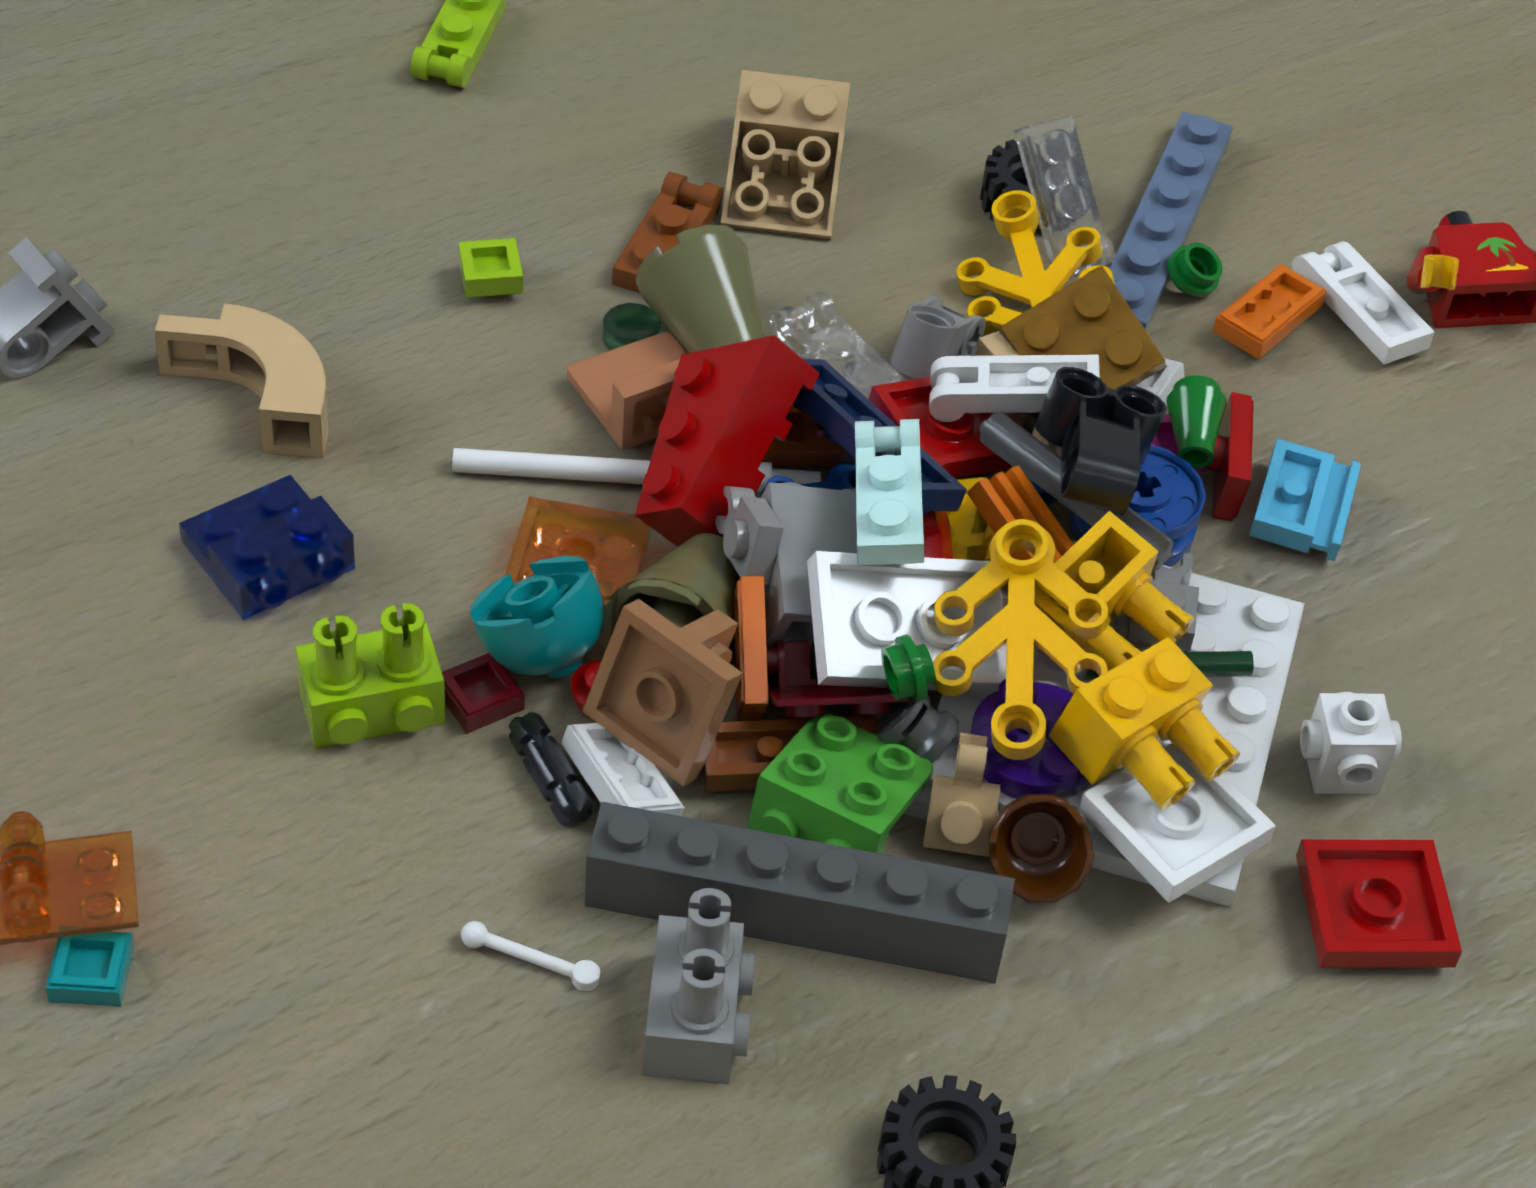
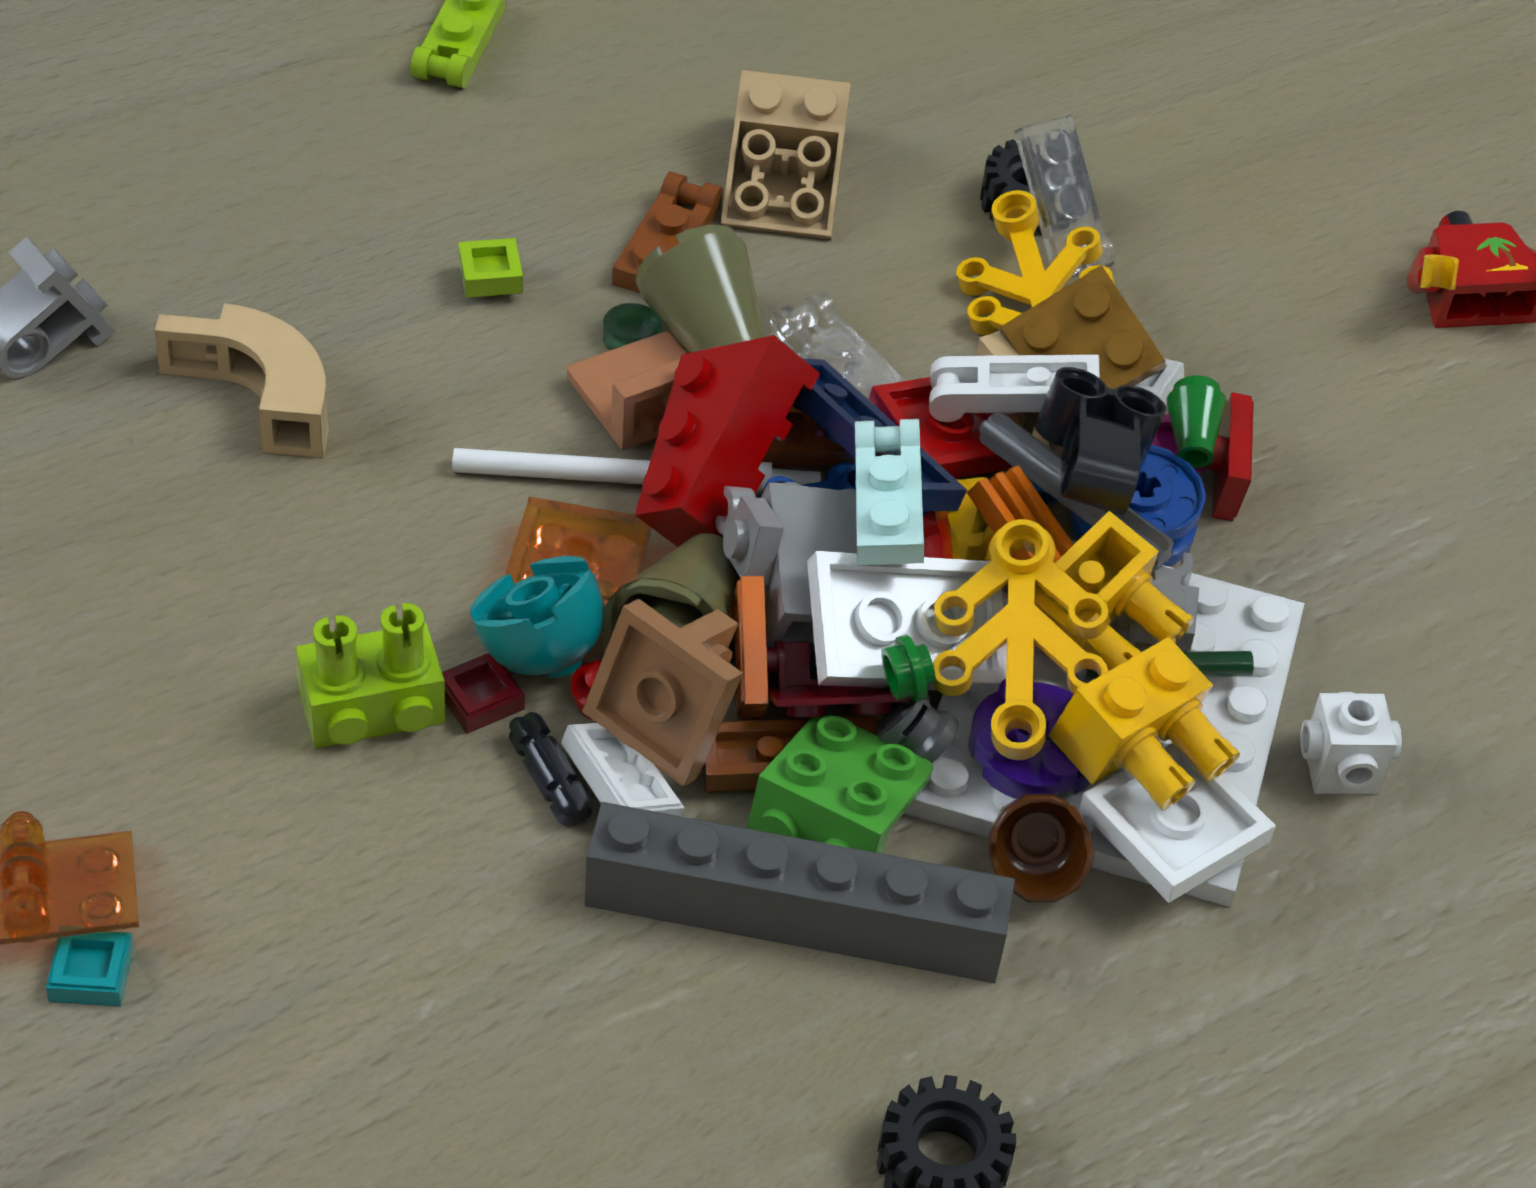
(269, 545): clear blue plate -> none
(584, 974): white hinge -> none
(696, 992): light grey brick -> none
(933, 333): light grey piece -> none
(963, 806): tan plate -> none
(1168, 211): sand blue plate -> none
(1195, 269): green plate -> none
(1269, 311): orange plate -> none
(1305, 499): medium azure plate -> none
(1366, 302): white plate -> none
(1378, 904): red plate -> none

